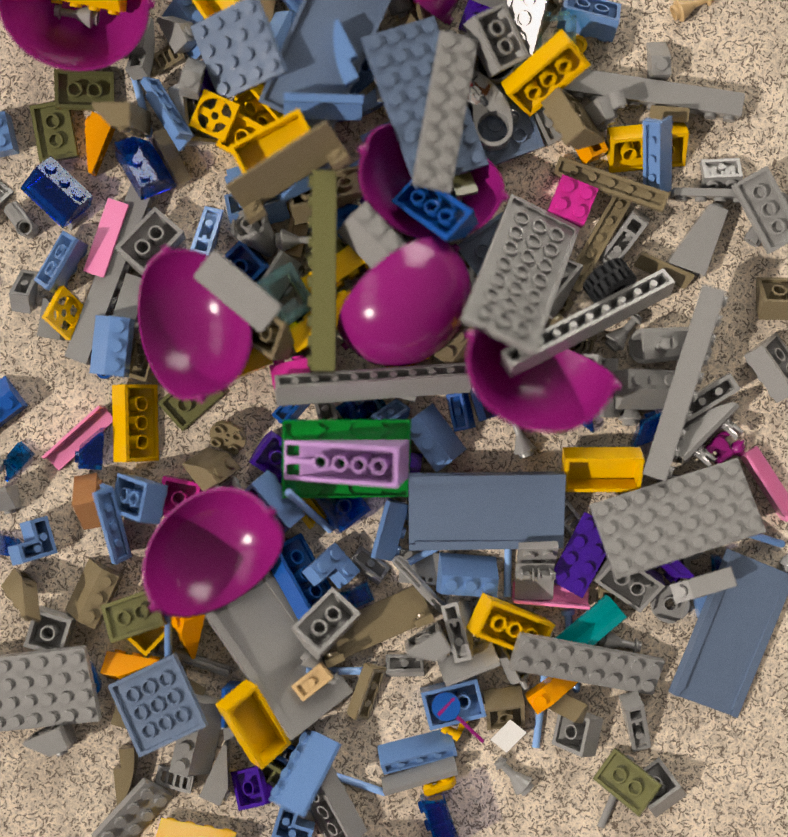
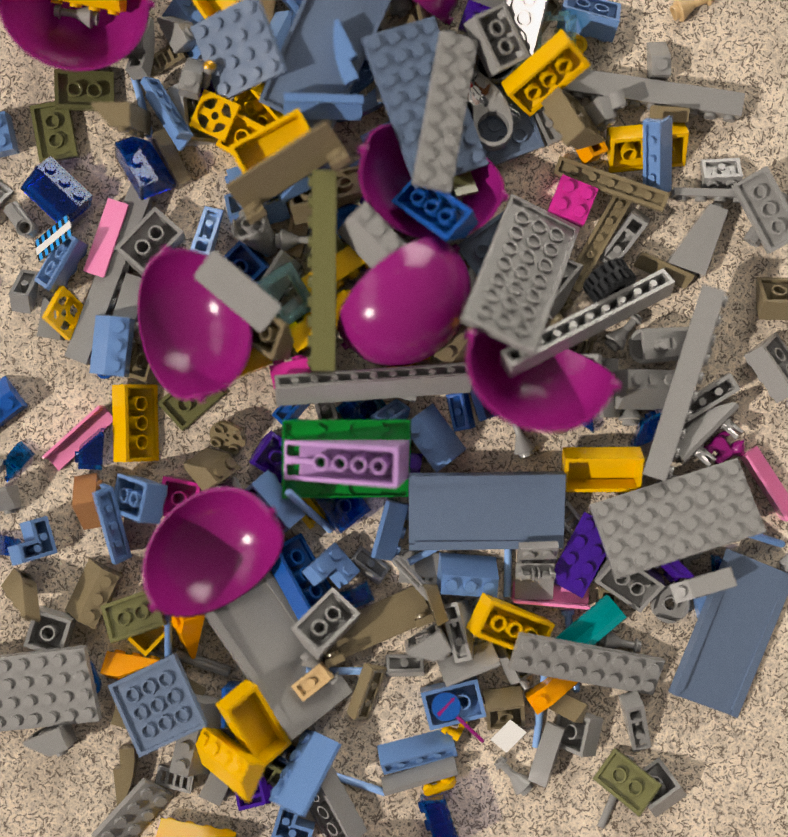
(53, 237): none -> sticker
(98, 137): light orange slope -> none
(209, 68): none -> light grey piece
(229, 761): none -> yellow slope
(436, 603): none -> dark tan slope
(546, 754): none -> light grey slope

